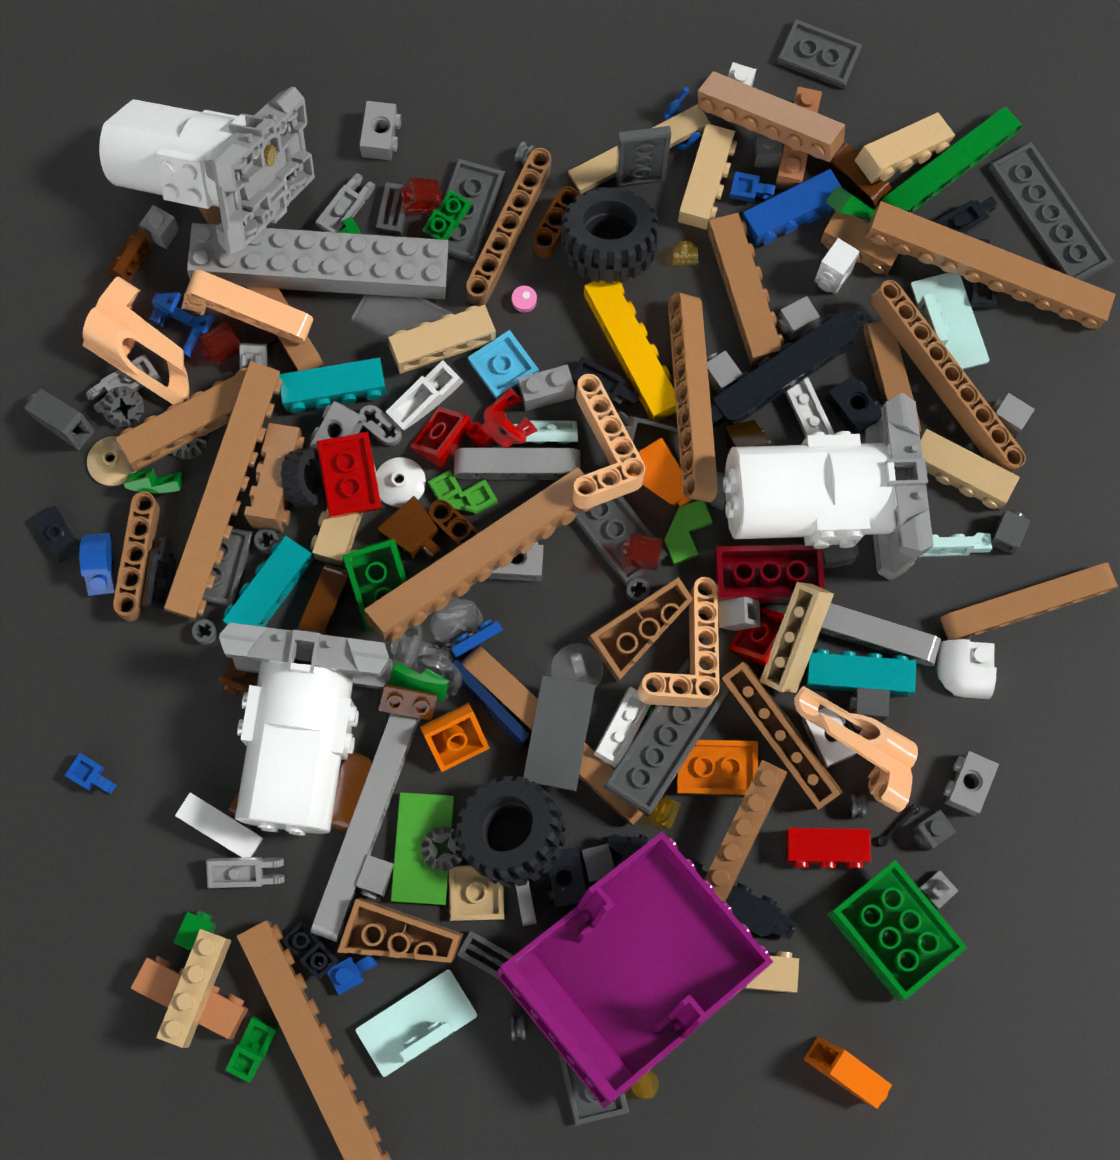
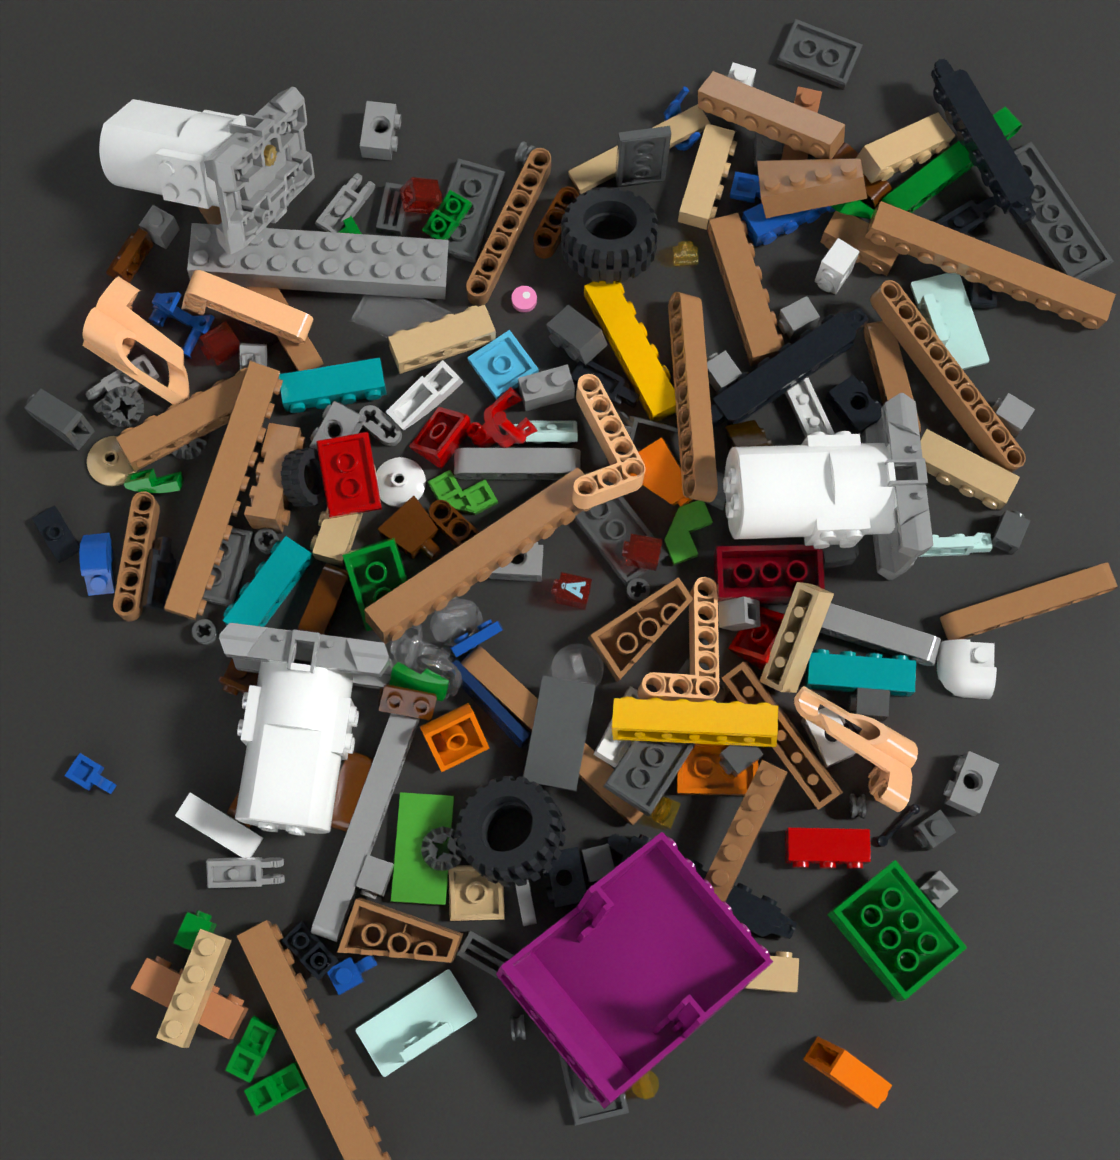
(276, 1088): none -> green slope
(572, 590): none -> clear red brick
(576, 335): none -> dark grey brick
(695, 722): none -> yellow brick
(738, 758): none -> dark grey brick
(809, 184): none -> medium nougat wedge
(984, 141): none -> black hinge

